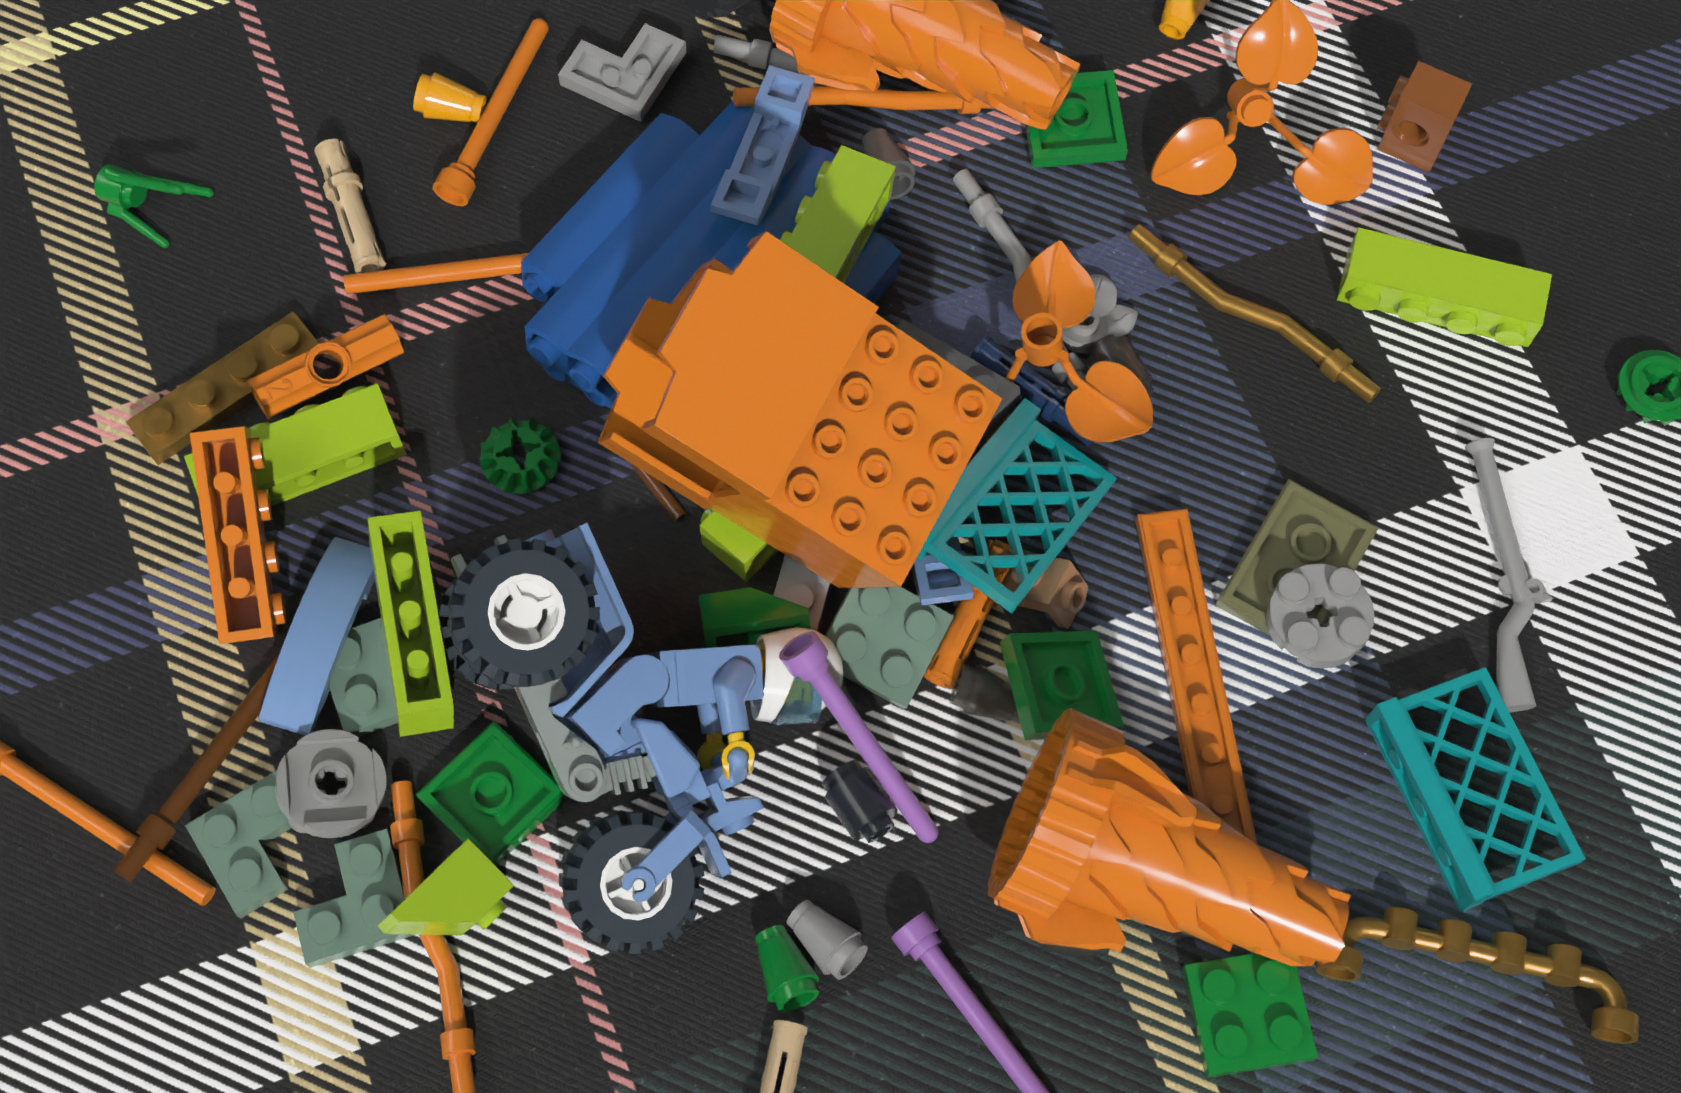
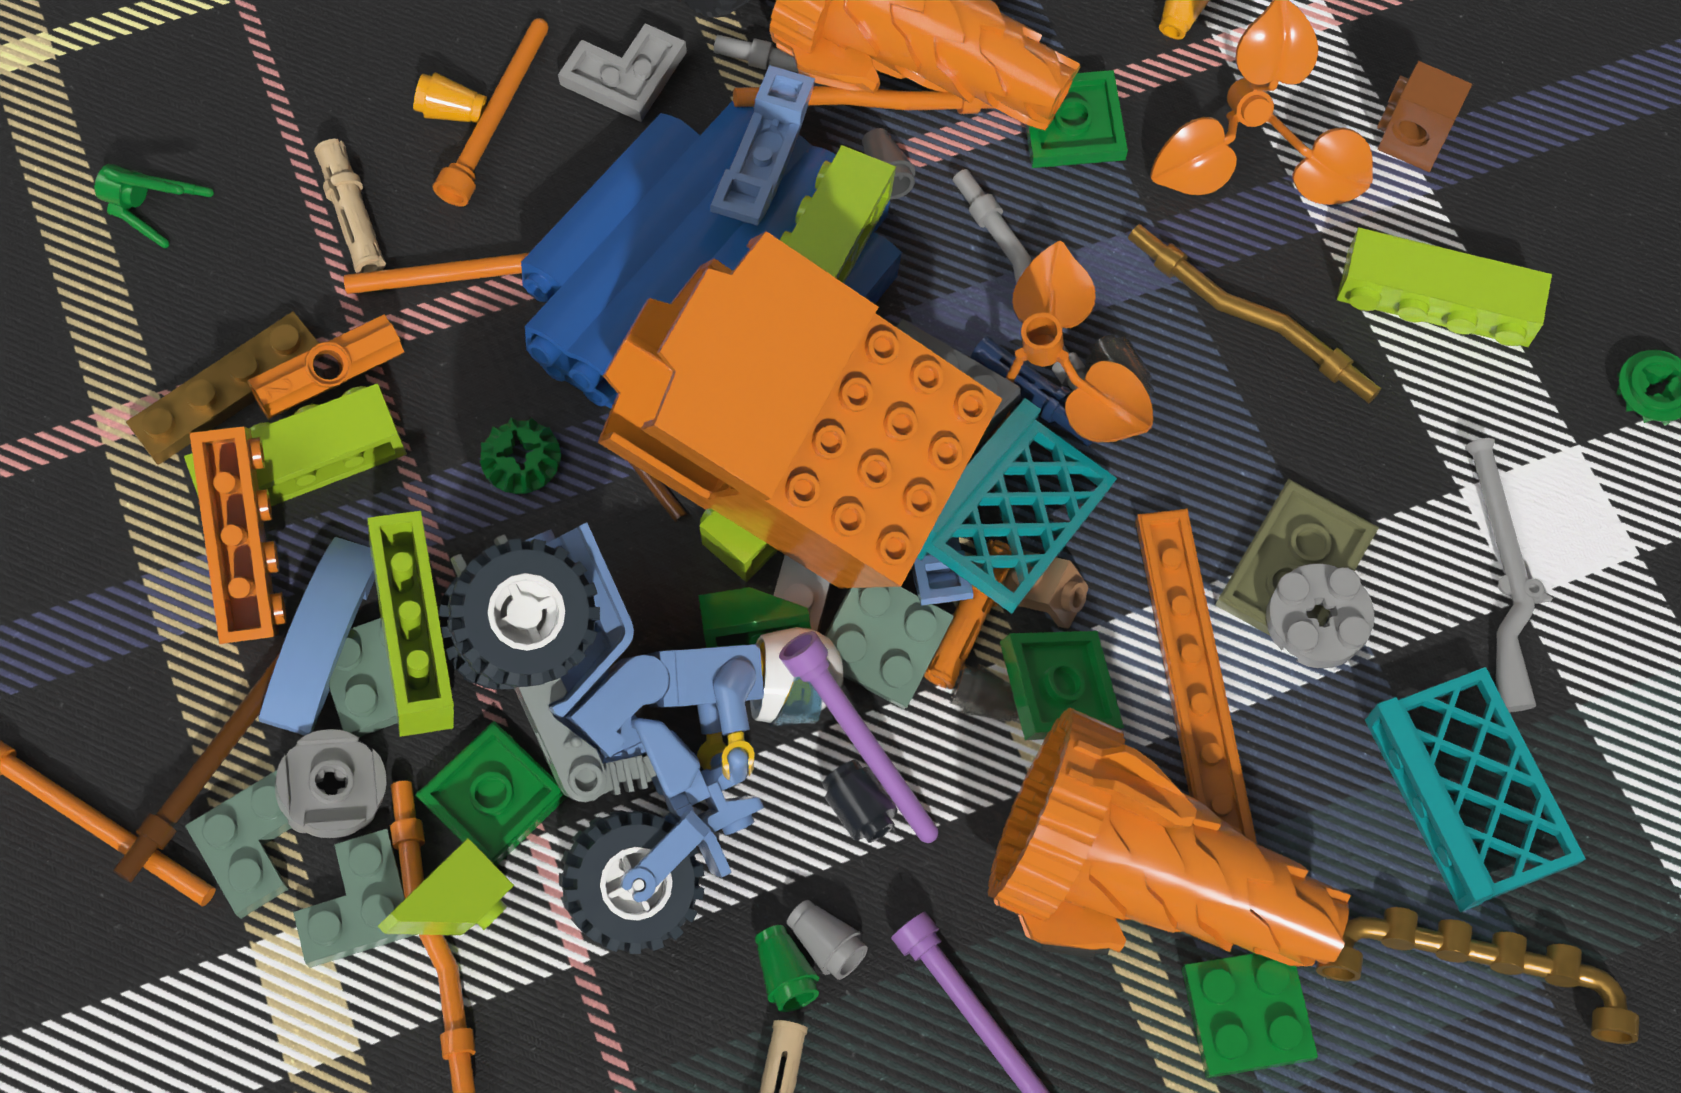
(1104, 319): light grey plate -> none

